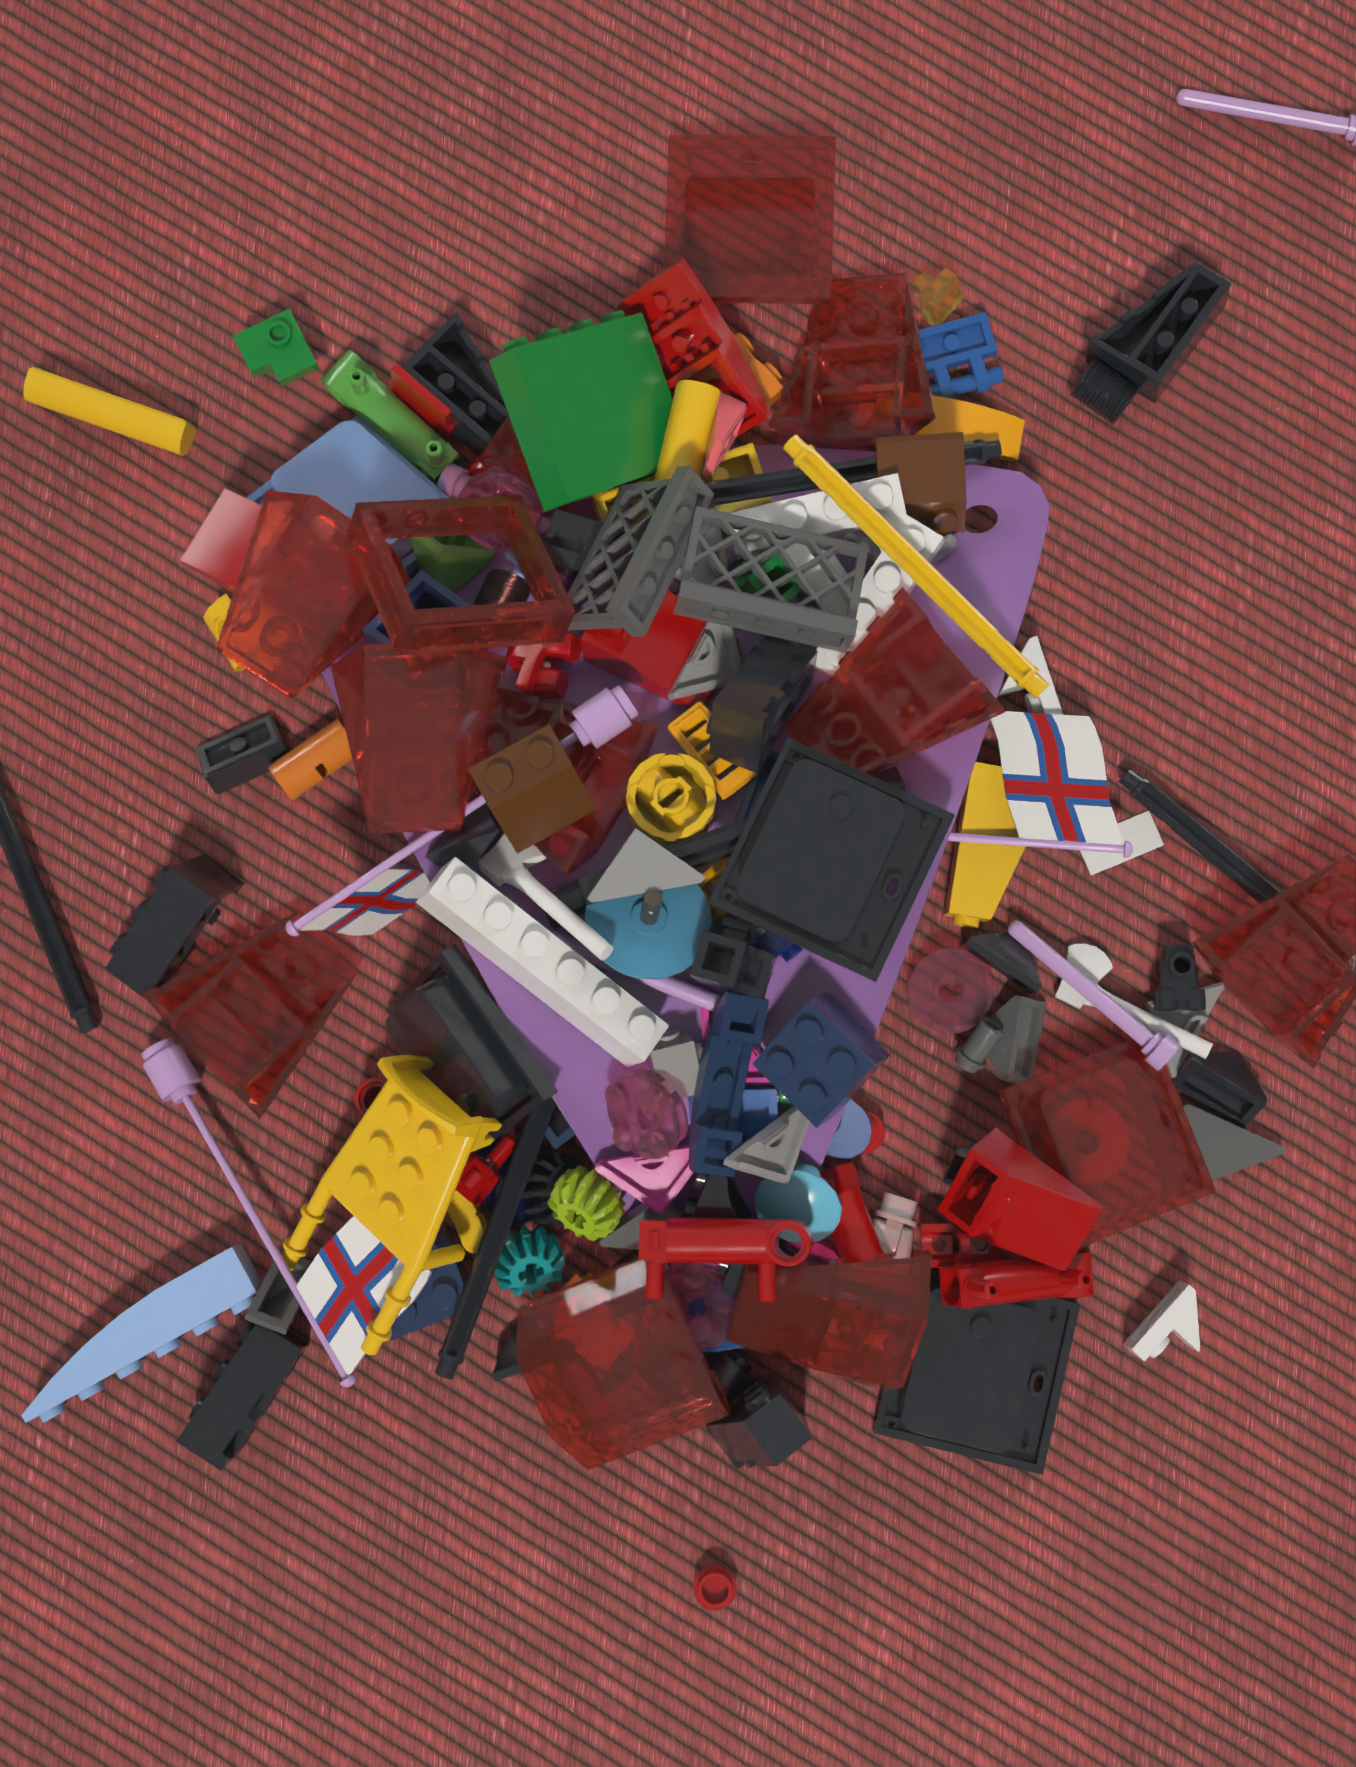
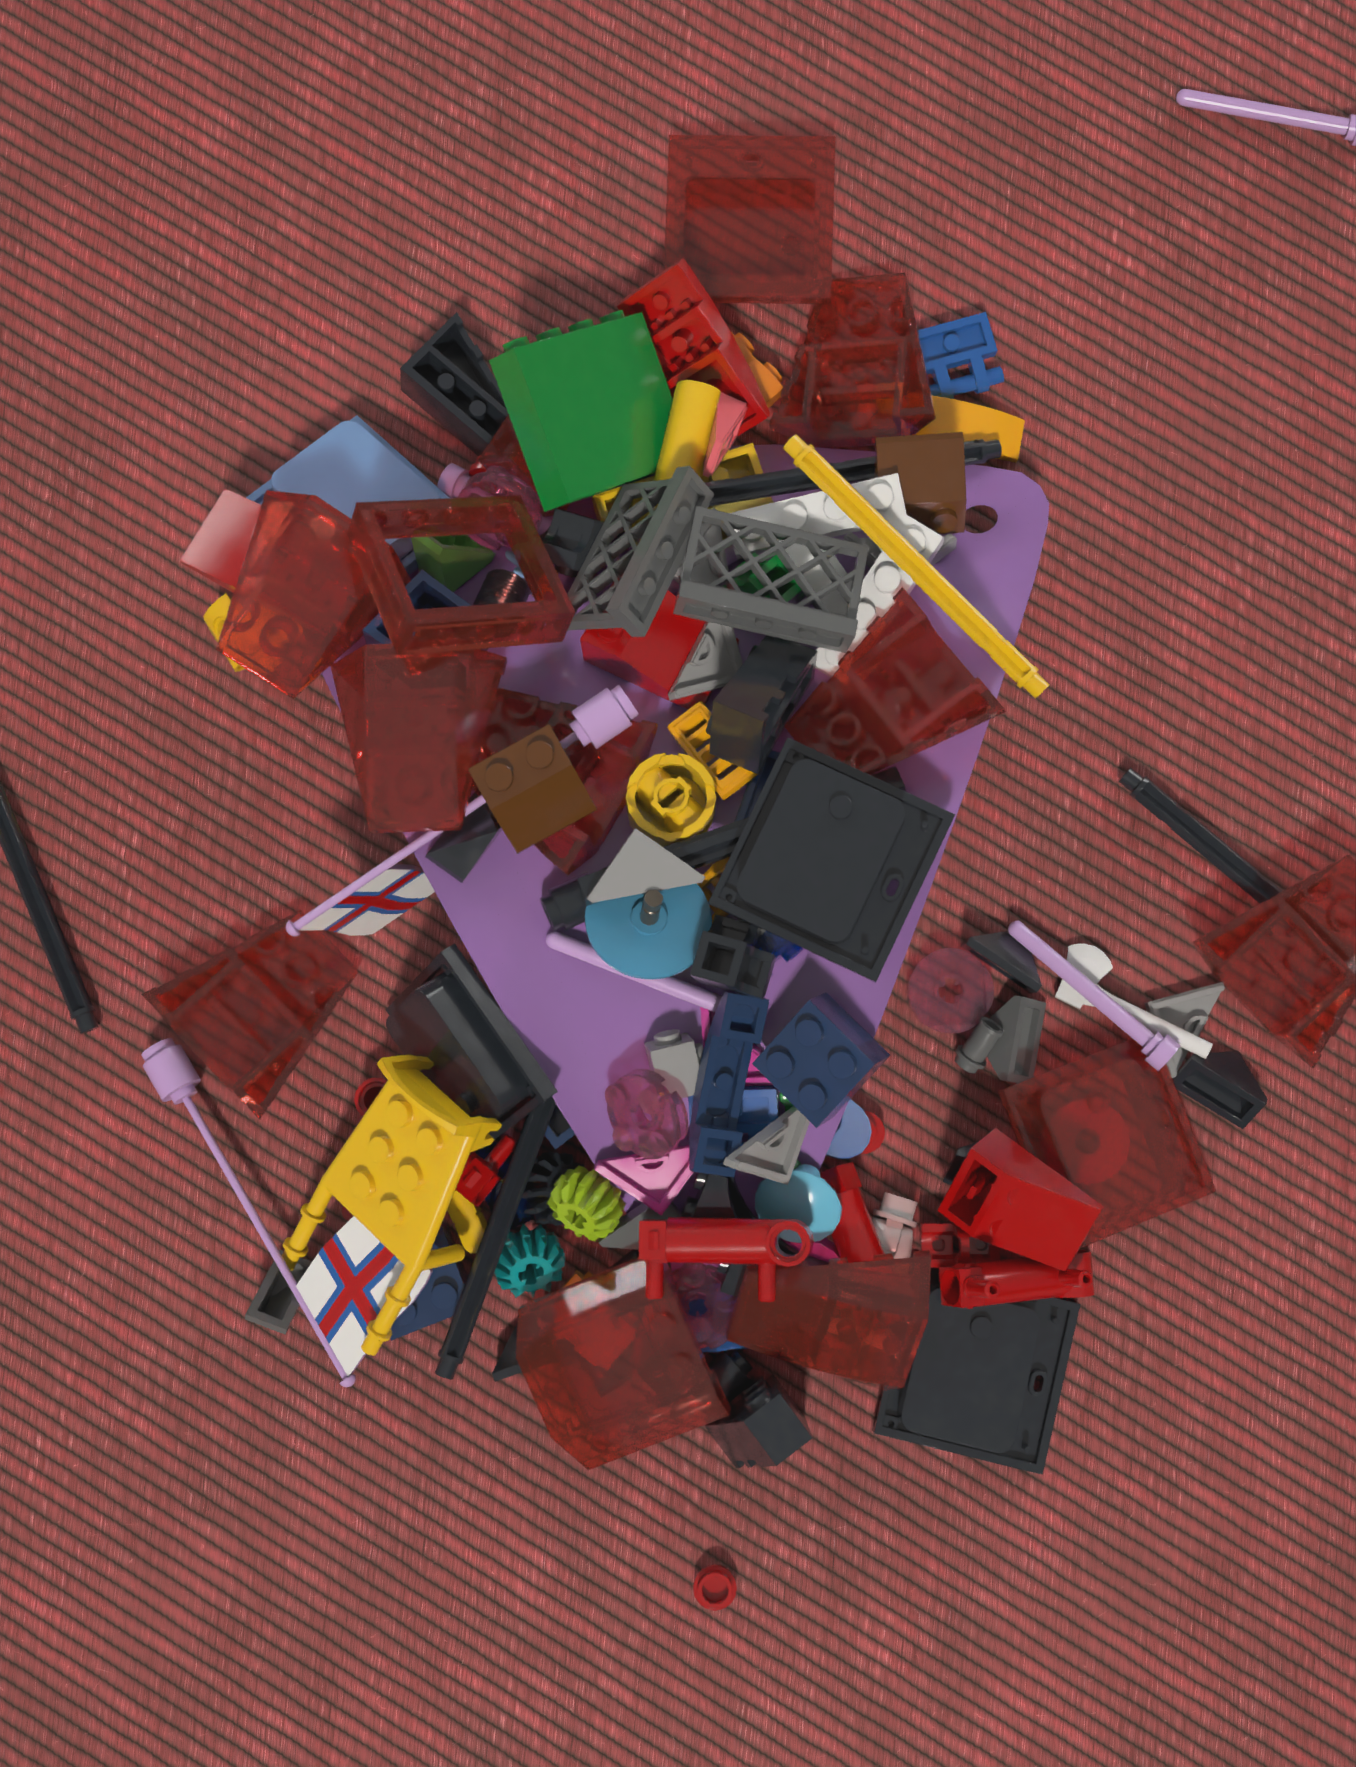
(108, 411): yellow brick -> none
(151, 1326): light blue slope -> none
(170, 922): black wedge -> none
(241, 754): black slope -> none
(241, 1394): black wedge -> none
(276, 348): green brick -> none
(312, 760): orange pin -> none
(384, 412): bright green piece -> none
(422, 402): red piece -> none
(506, 866): white piece -> none
(539, 664): red hips -> none
(542, 963): white brick -> none
(938, 296): clear yellow tile -> none
(979, 869): yellow slope -> none
(1047, 701): white slope -> none
(1054, 785): flag -> none
(1104, 391): black piece -> none
(1138, 831): white sticker -> none
(1162, 333): black wedge -> none
(1173, 1313): white slope -> none
(1178, 989): black plate -> none
(1228, 1146): dark grey tile -> none

